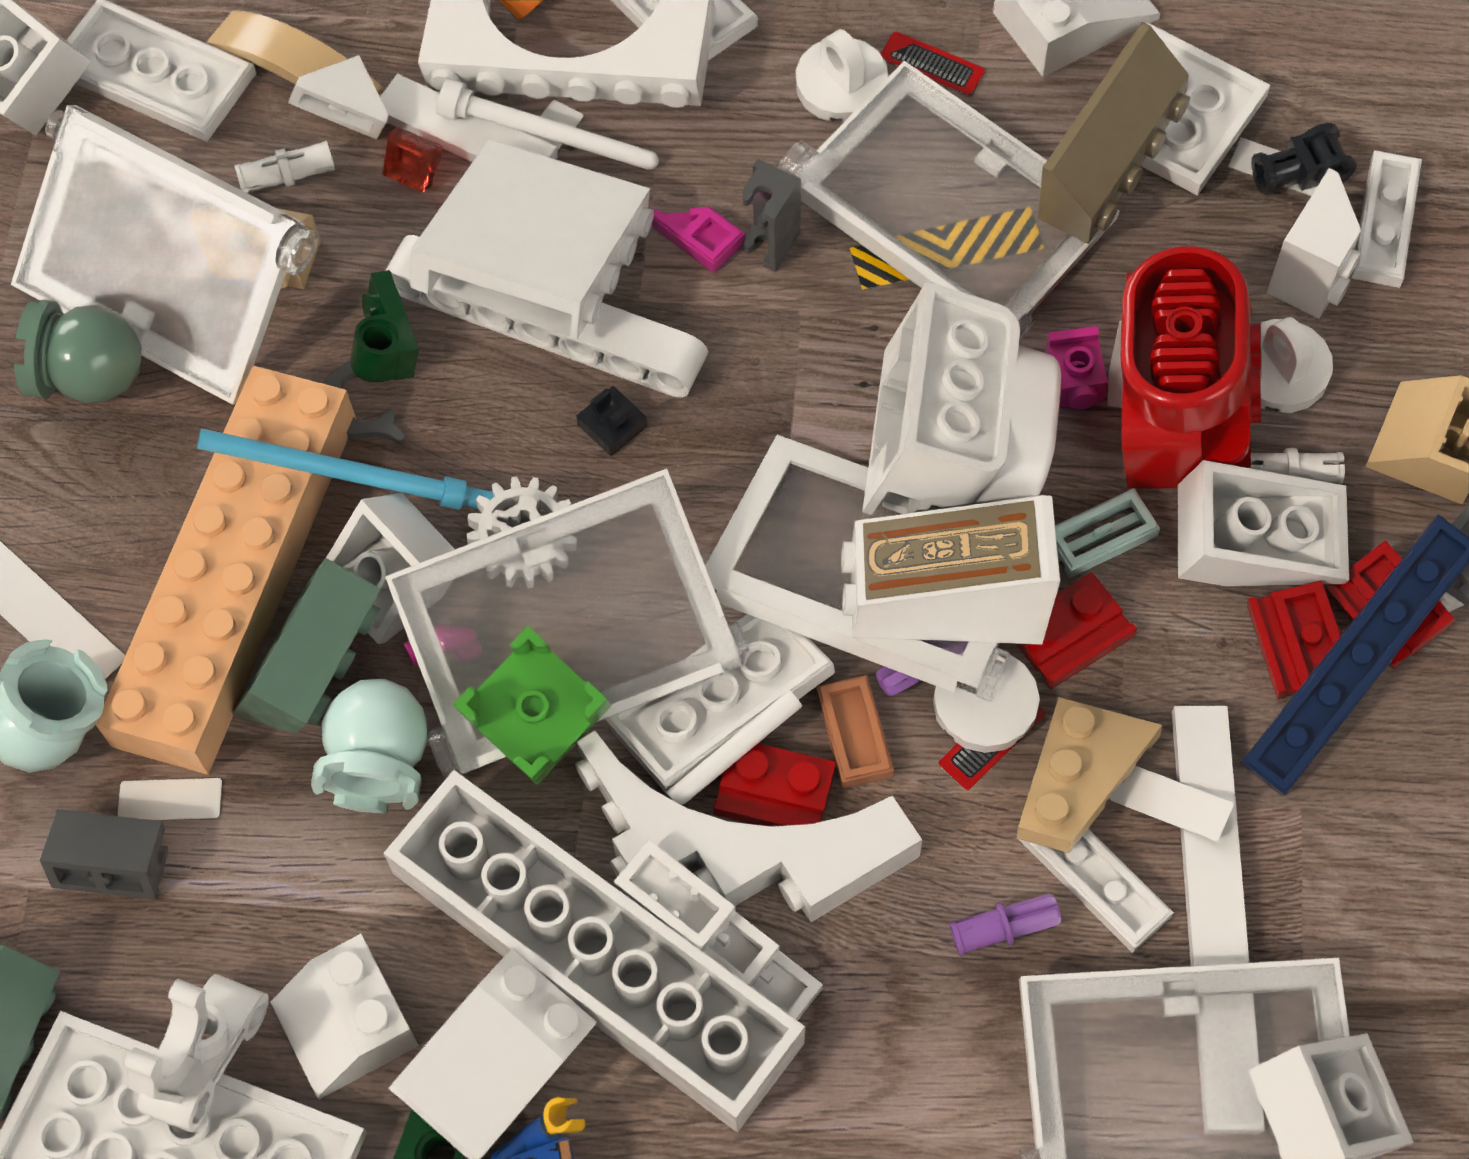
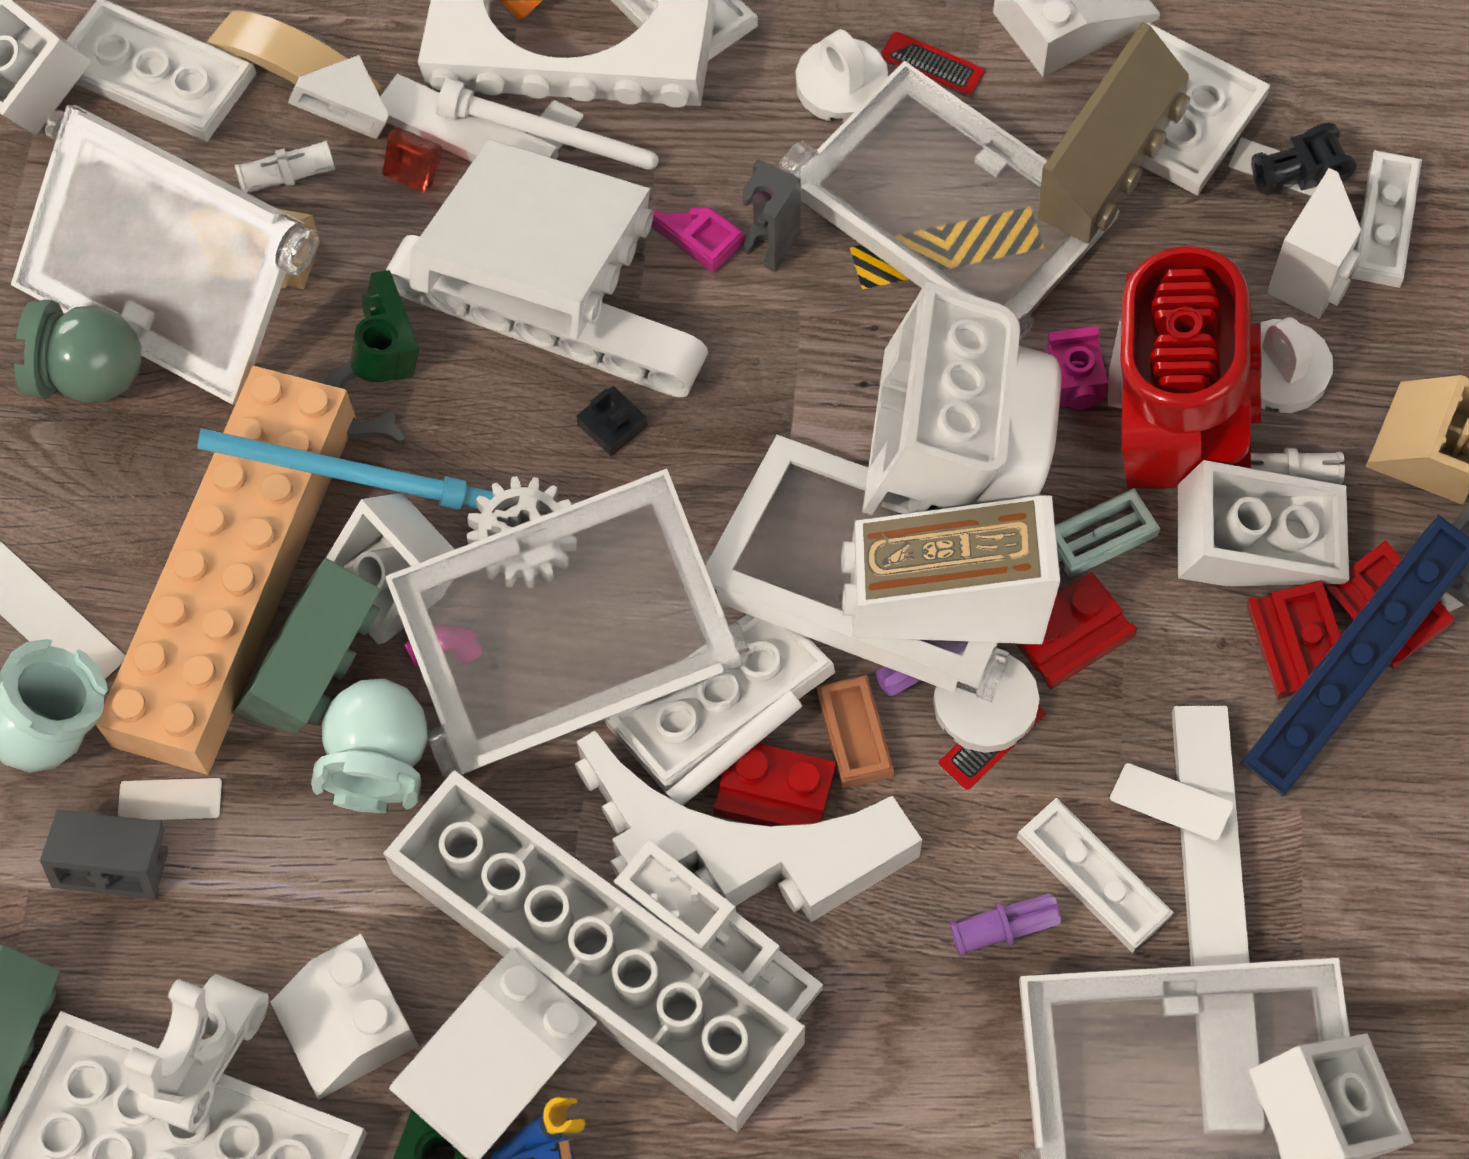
(533, 706): bright green panel -> none
(1079, 769): tan wing -> none

